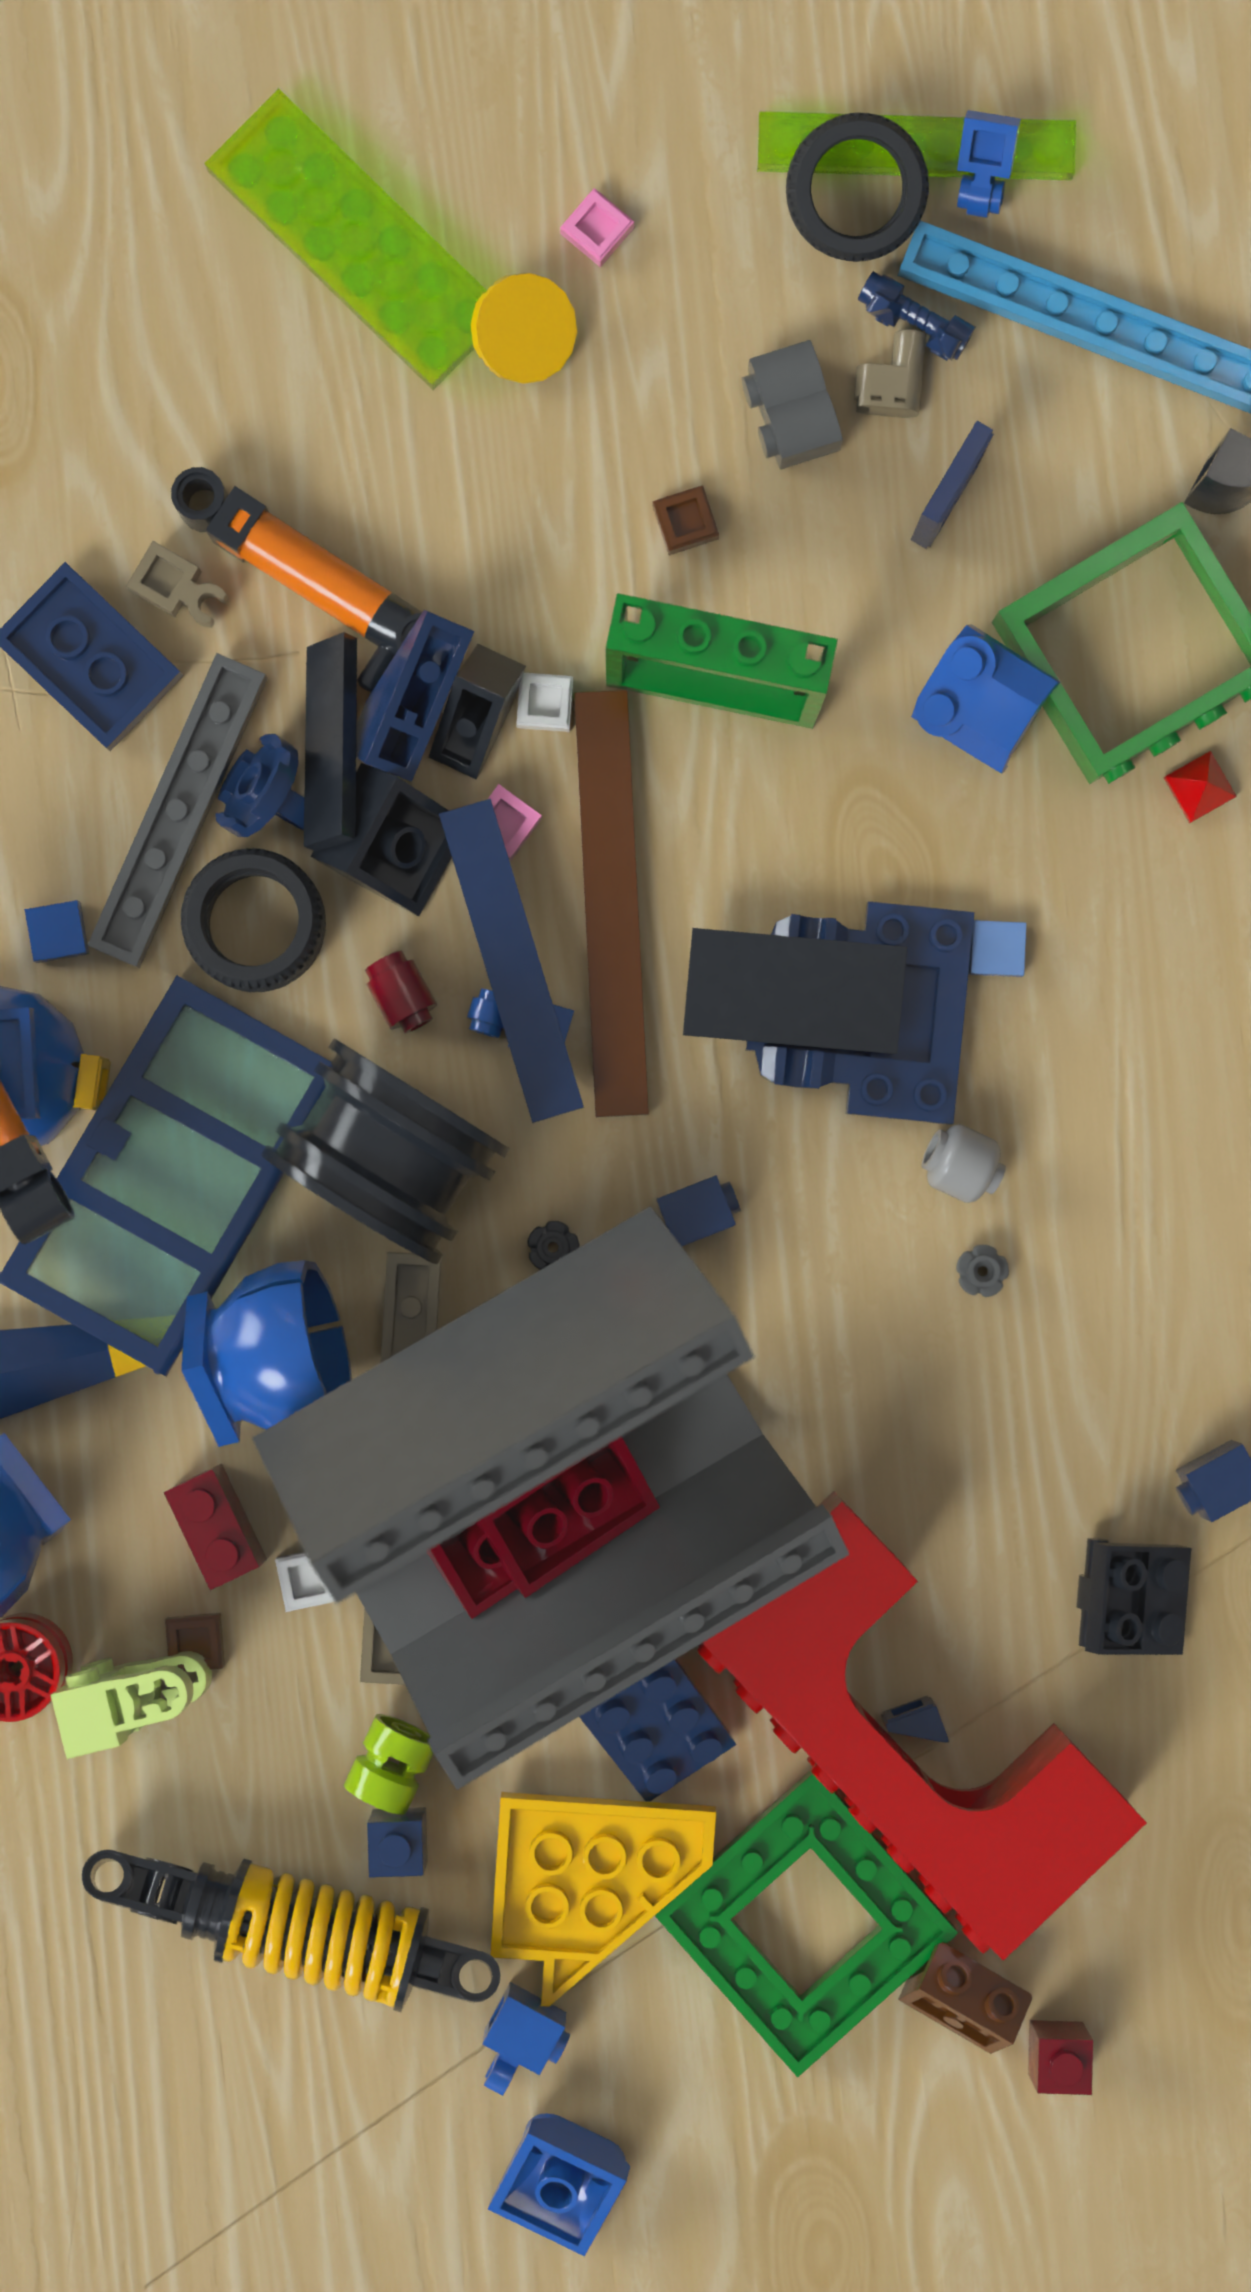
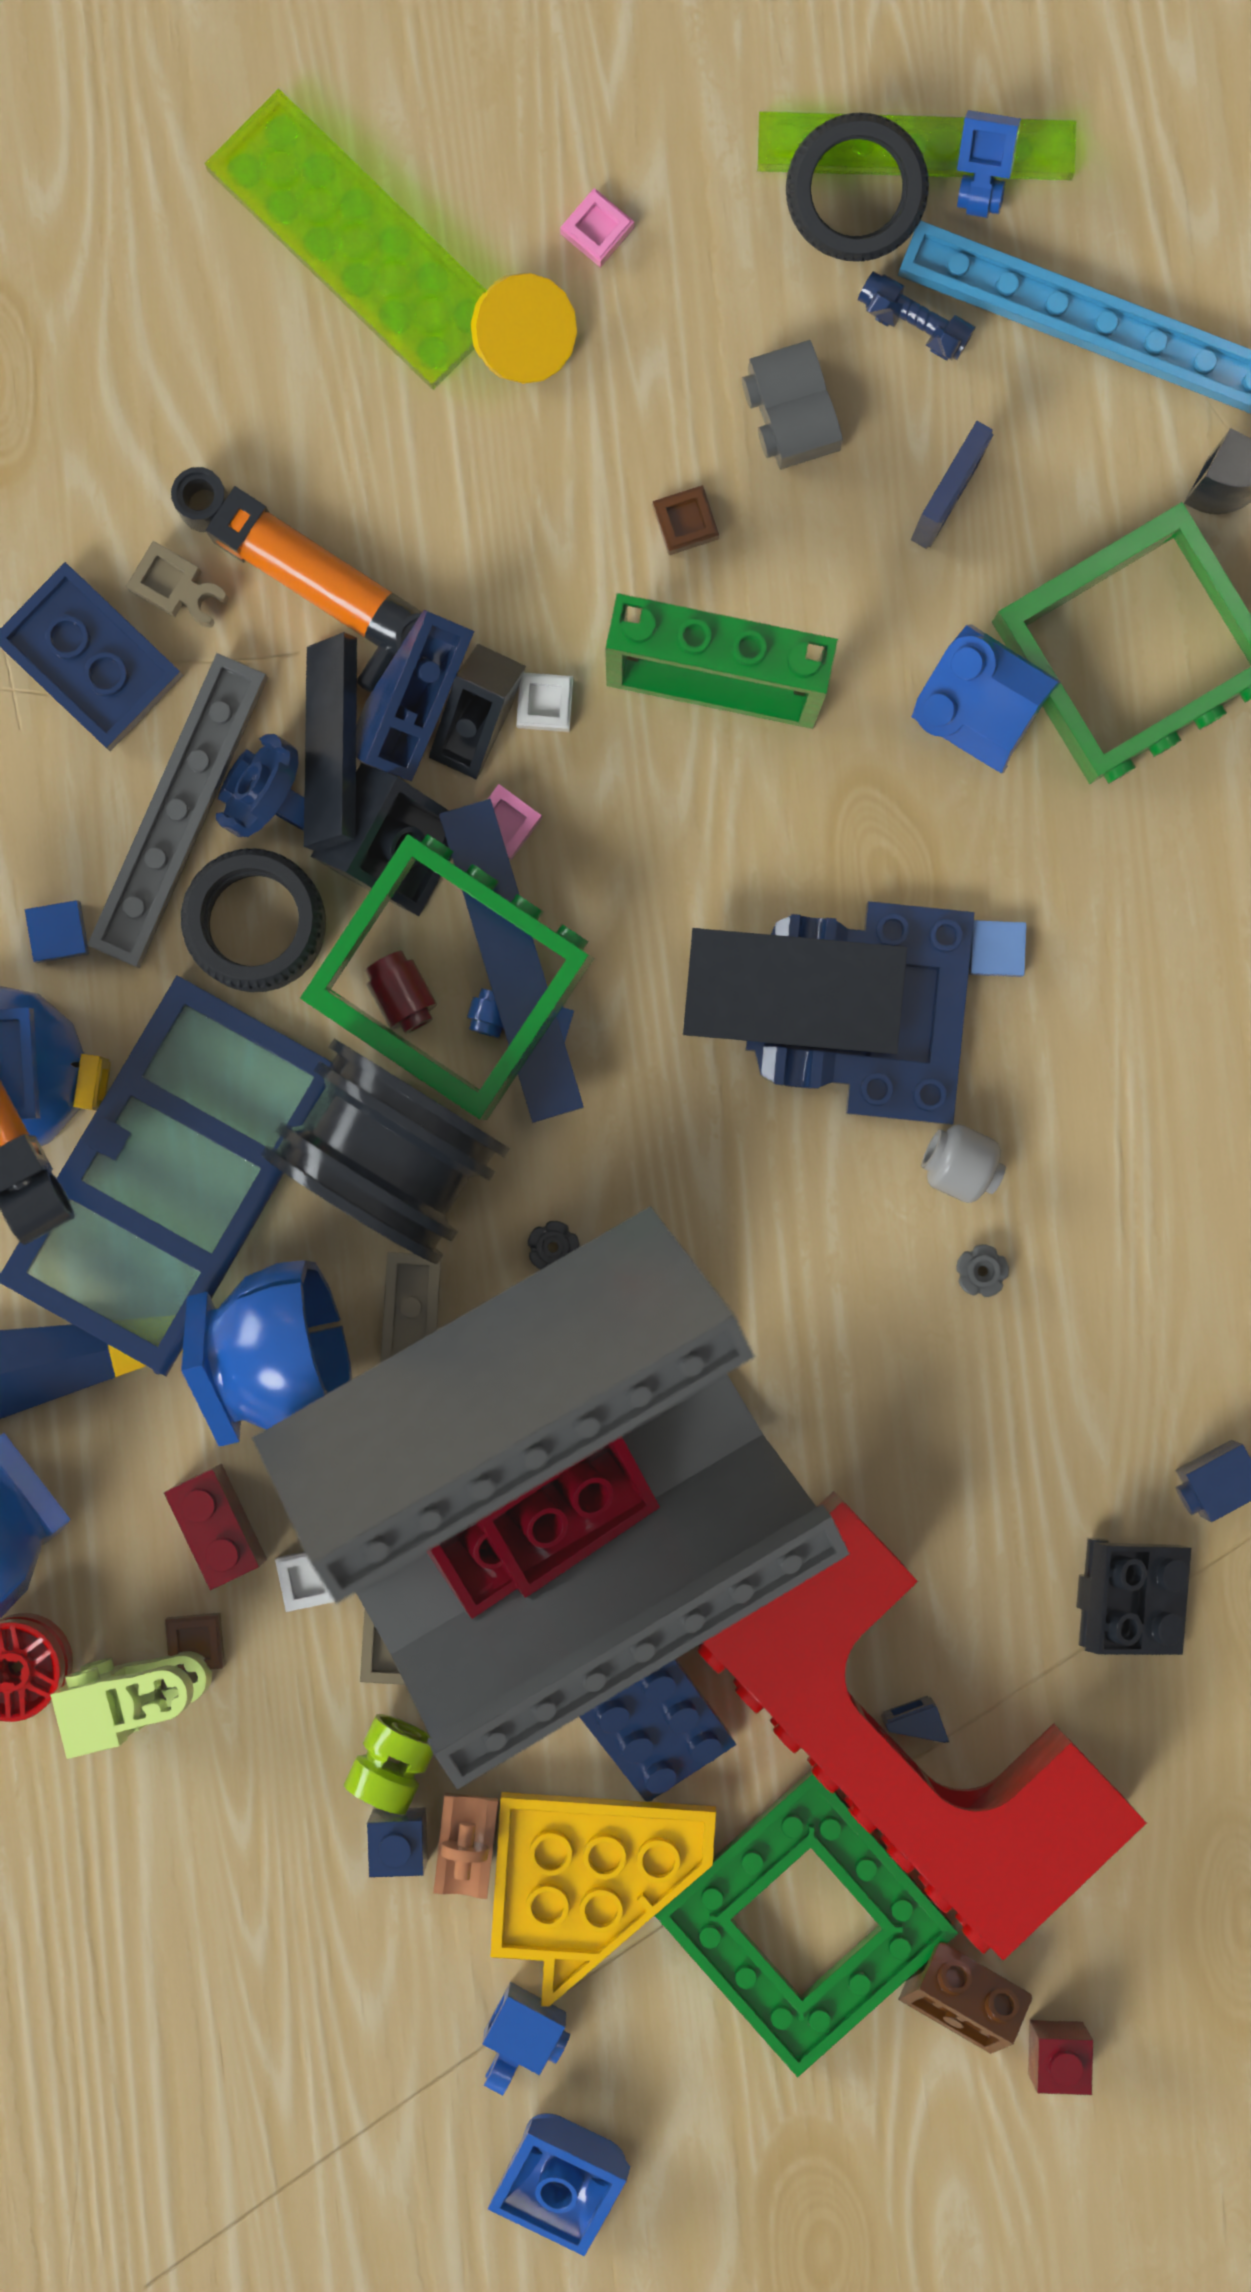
(296, 1930): piece -> none
(430, 1071): none -> green window
(466, 1845): none -> nougat hips
(611, 903): reddish brown tile -> none
(699, 1210): dark blue brick -> none
(896, 387): dark tan piece -> none
(1200, 787): red slope -> none

